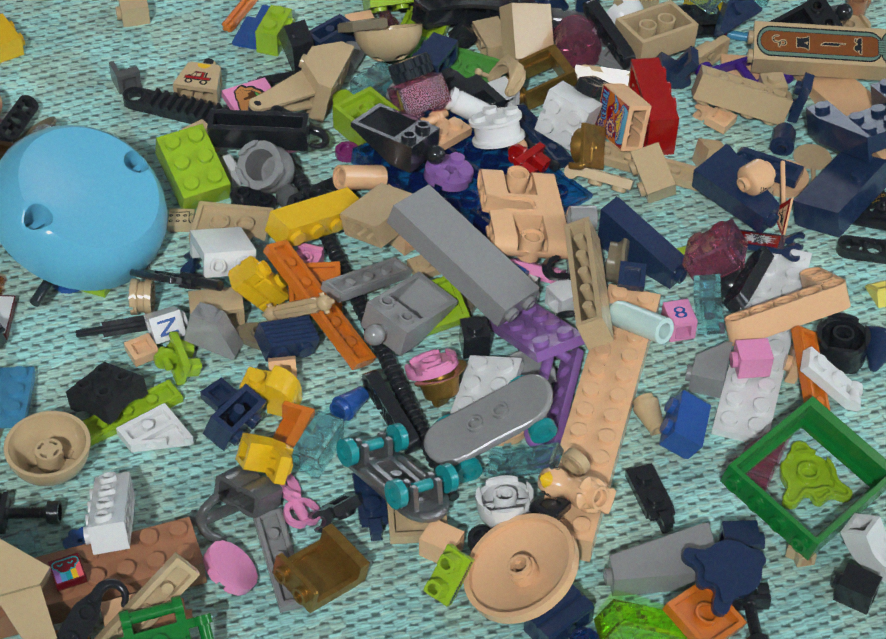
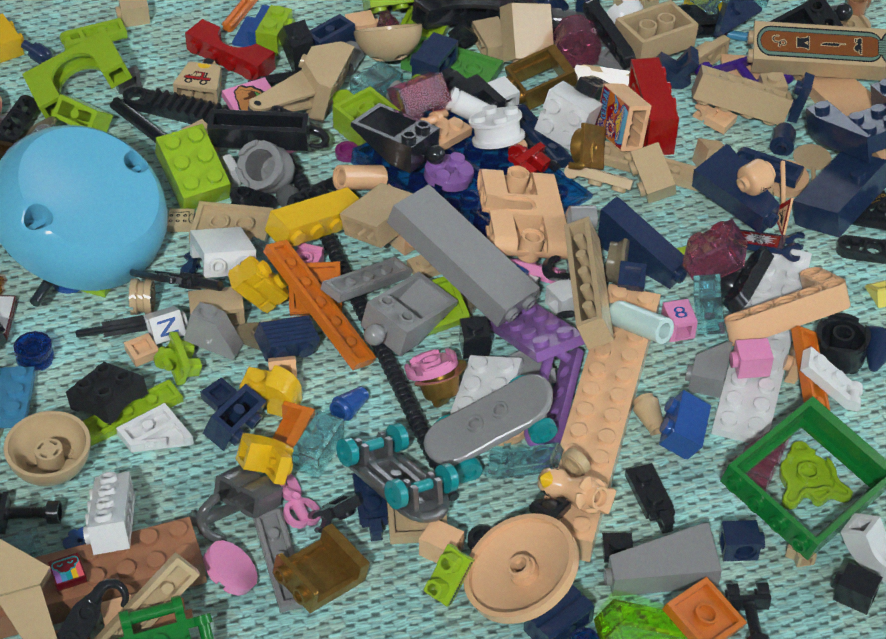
(34, 350): none -> clear blue wheel
(37, 51): none -> dark blue cylinder
(79, 113): none -> lime brick
(93, 53): none -> lime arch
(114, 28): none -> lime plate
(136, 119): none -> black axle
(247, 61): none -> red arch
(299, 307): tan wheel -> none
(360, 25): dark tan tile -> none
(390, 408): black beam -> none
(410, 68): black wheel -> none
(503, 499): white cylinder -> none
(516, 71): tan helmet -> none
(615, 543): none -> black plate
(726, 569): dark blue tile -> none

